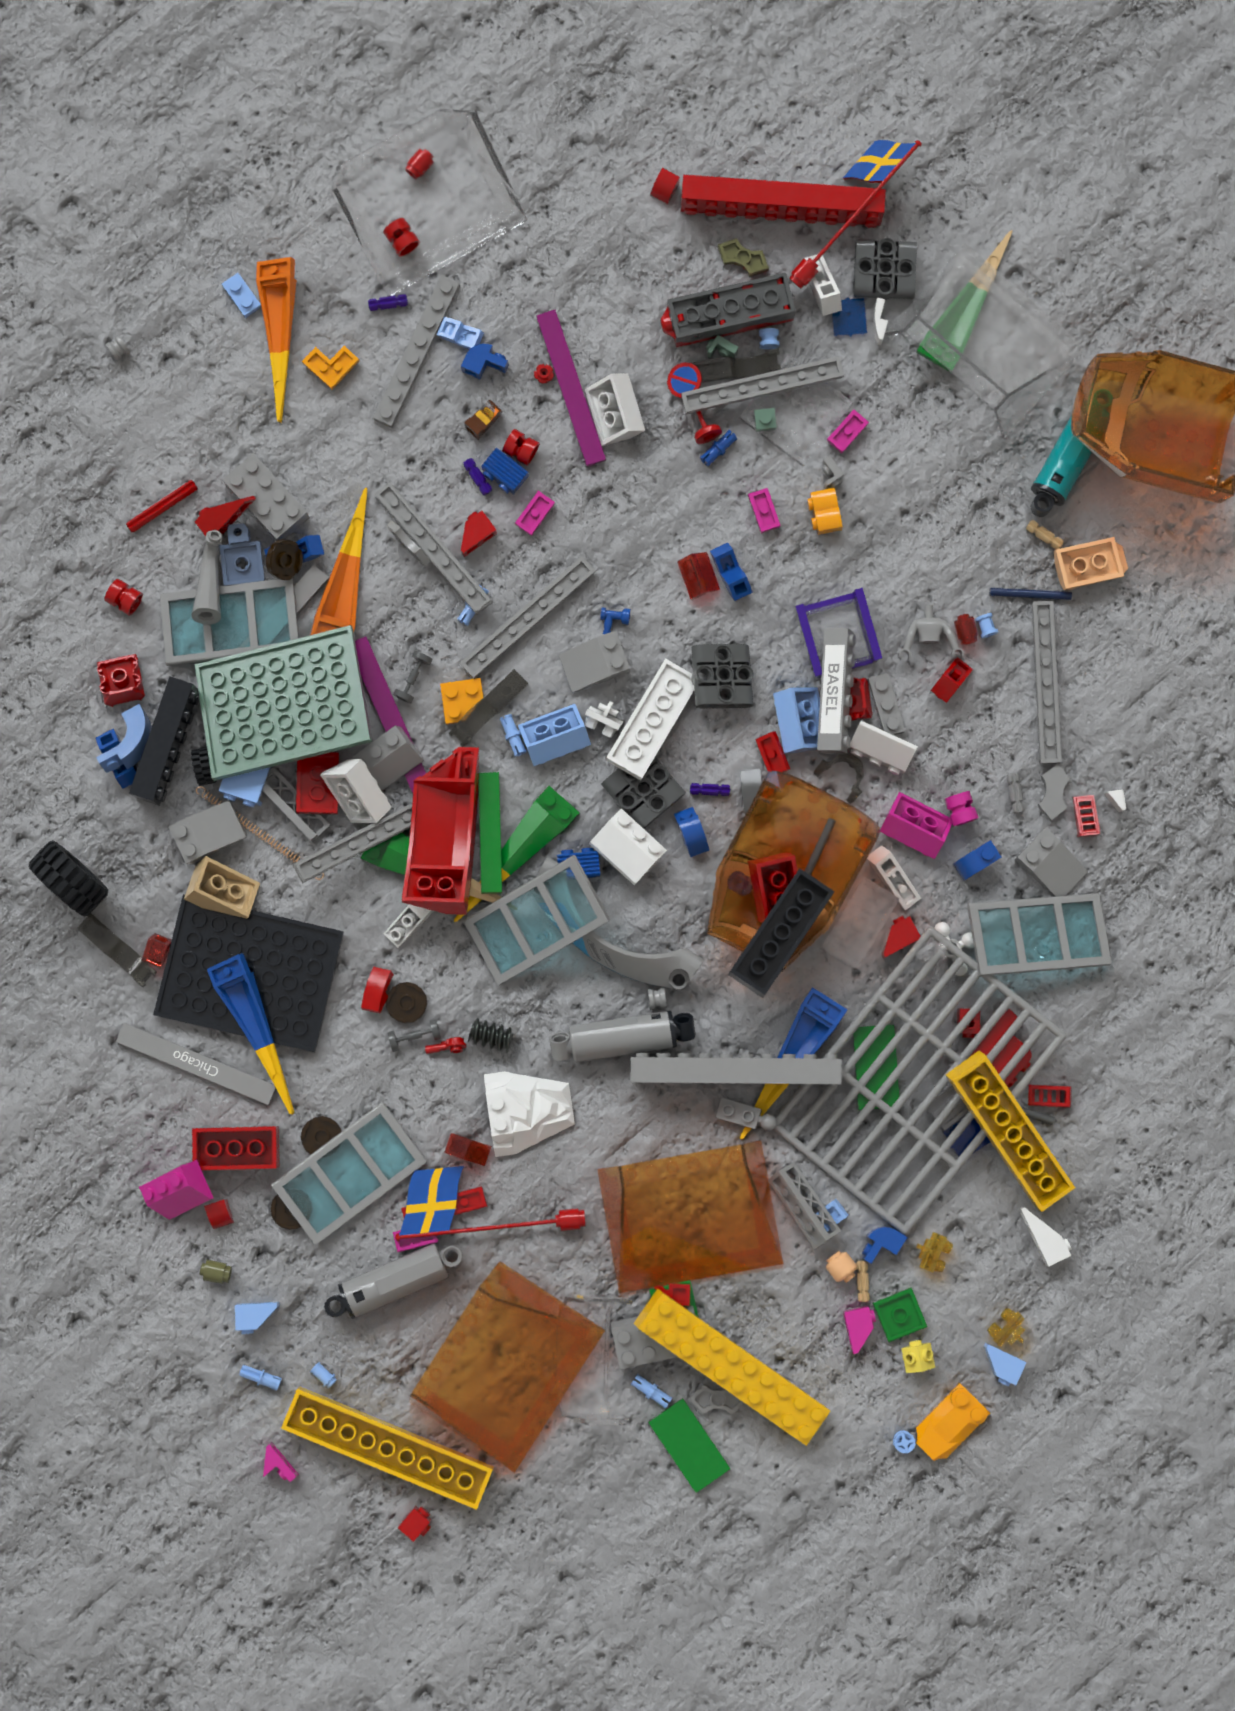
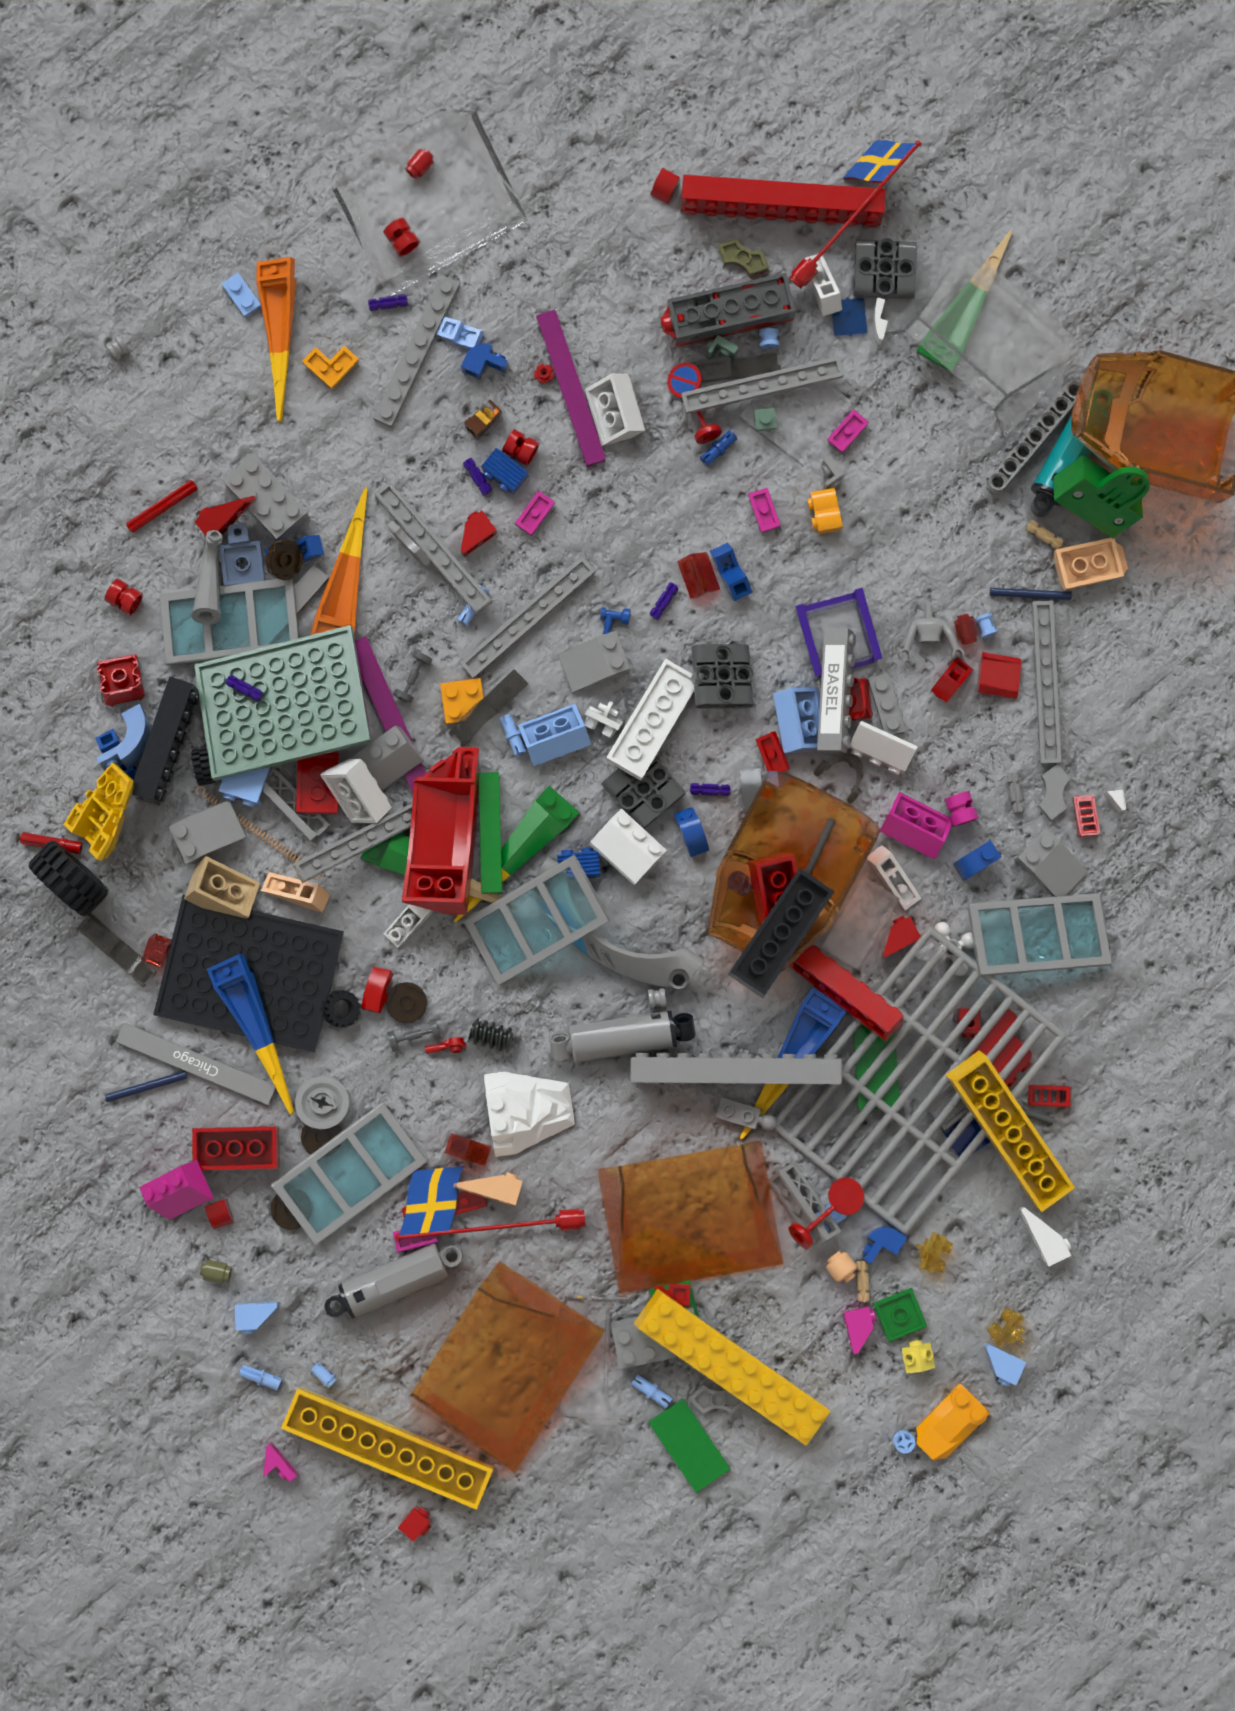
(40, 841): none -> red axle
(102, 813): none -> yellow wedge
(146, 1086): none -> dark blue piece
(244, 688): none -> dark purple axle
(292, 890): none -> light nougat slope
(317, 1089): none -> light grey gear
(328, 1008): none -> black tyre
(497, 1188): none -> light nougat slope
(664, 600): none -> dark purple axle
(844, 1197): none -> red piece
(848, 992): none -> red brick
(999, 675): none -> red slope
(1028, 444): none -> light grey beam
(1100, 497): none -> green brick

